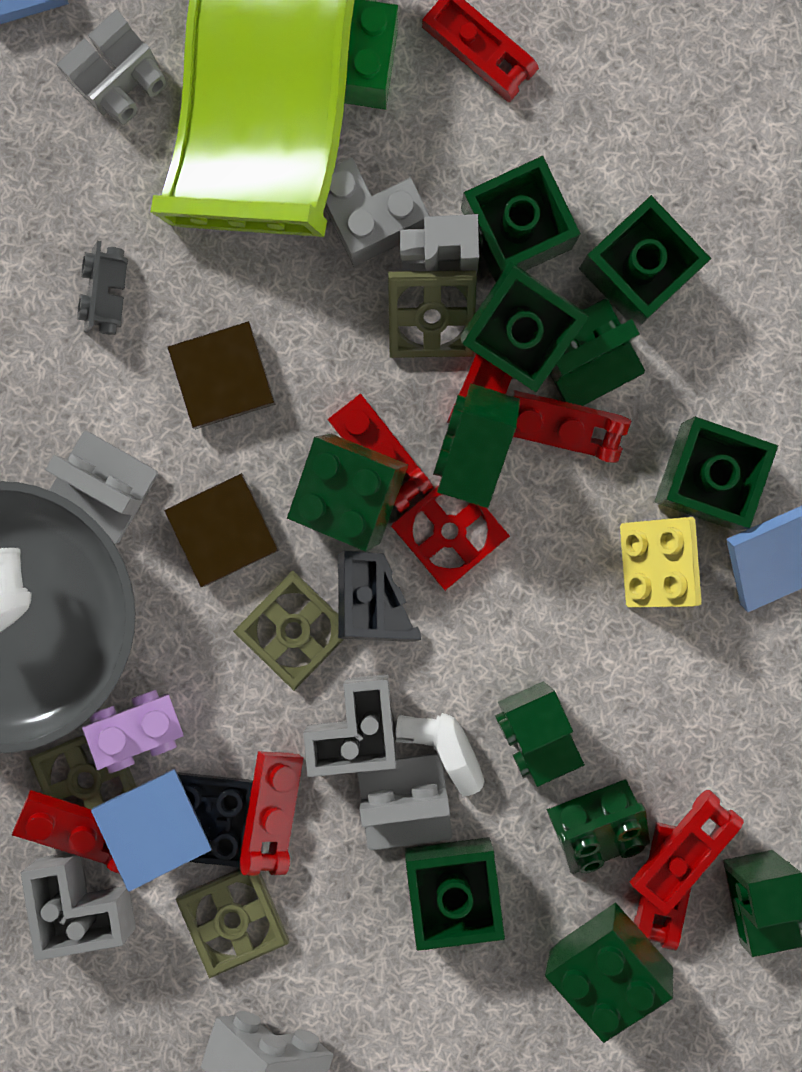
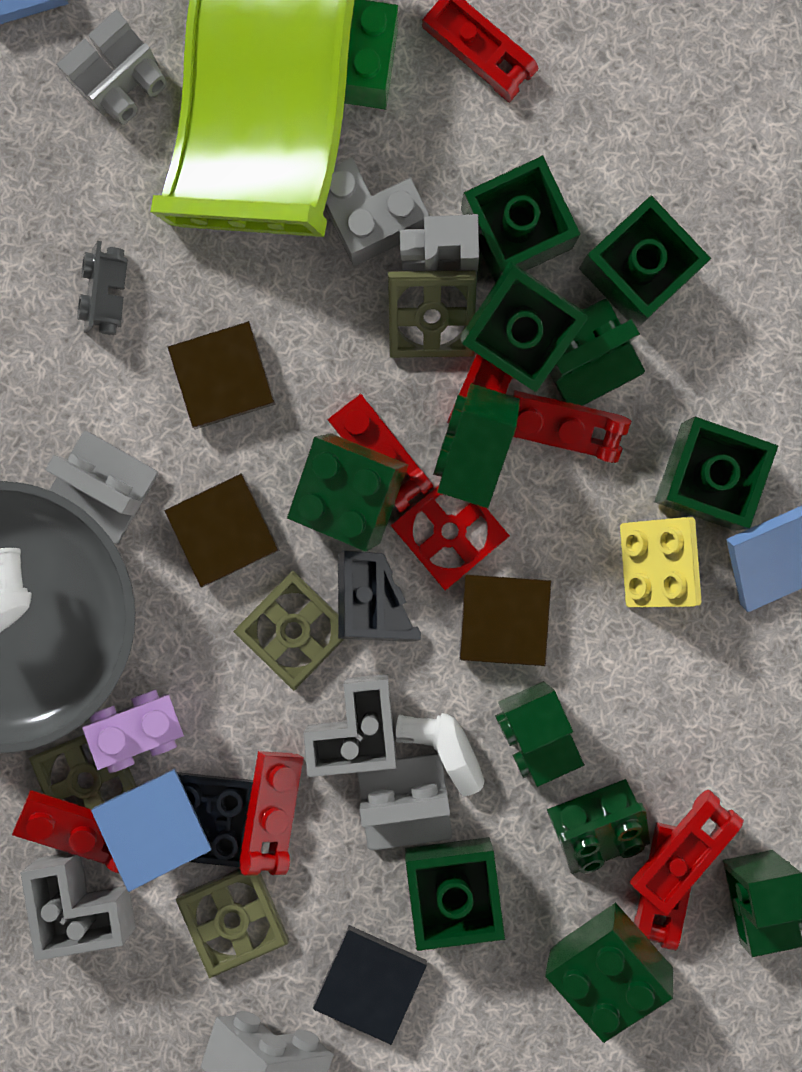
(370, 984): none -> black tile
(505, 620): none -> dark brown tile

